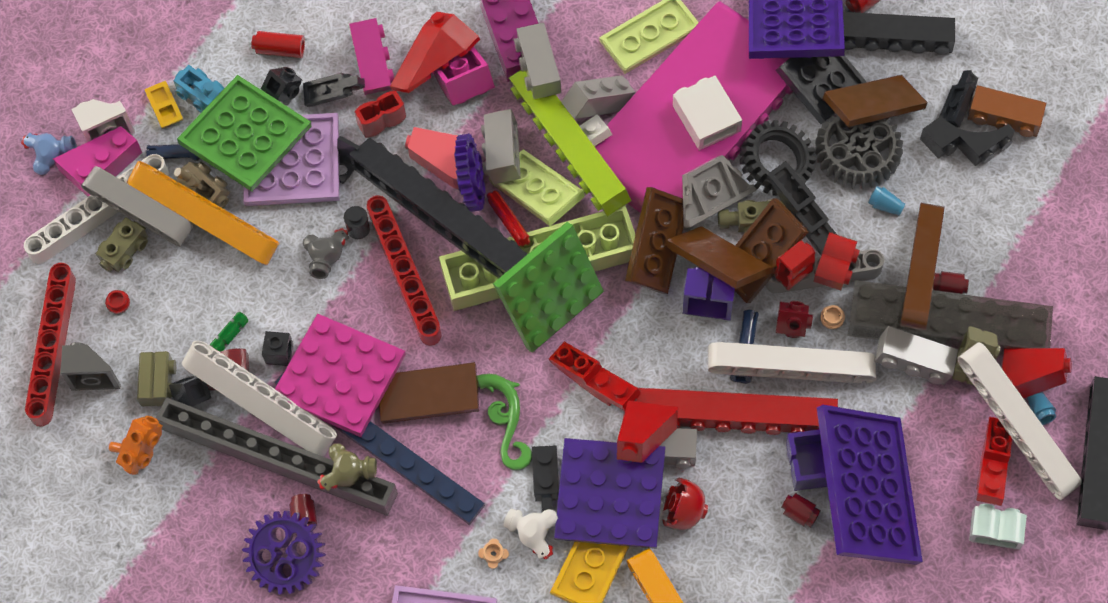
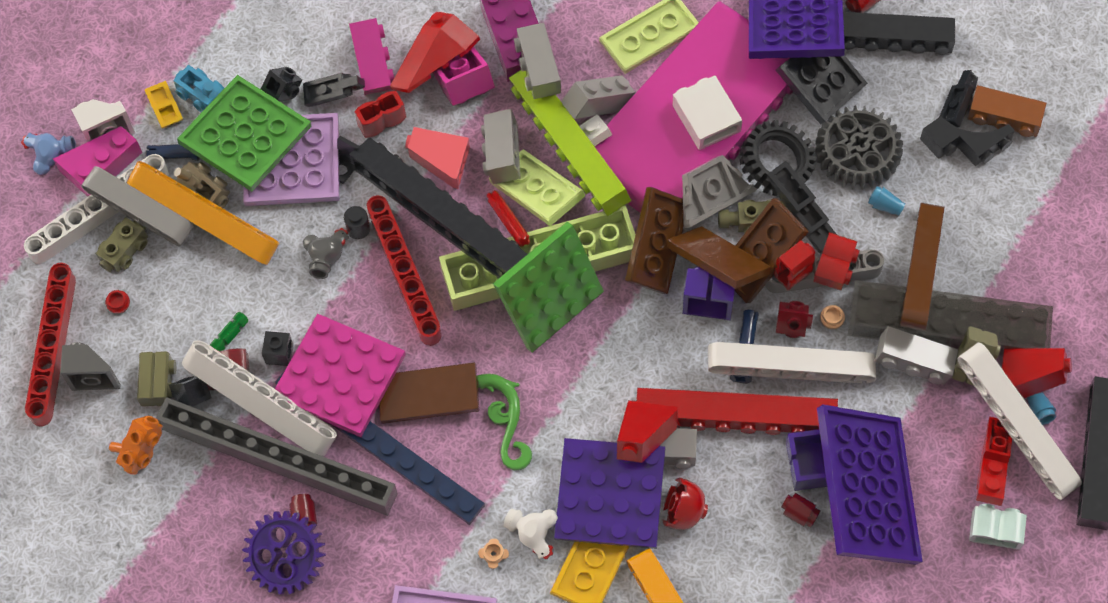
(278, 44): red brick -> none
(346, 468): olive animal -> none
(469, 172): dark purple gear -> none
(545, 475): black hinge -> none
(593, 377): red slope -> none
(874, 100): reddish brown tile -> none
(950, 282): dark red brick -> none

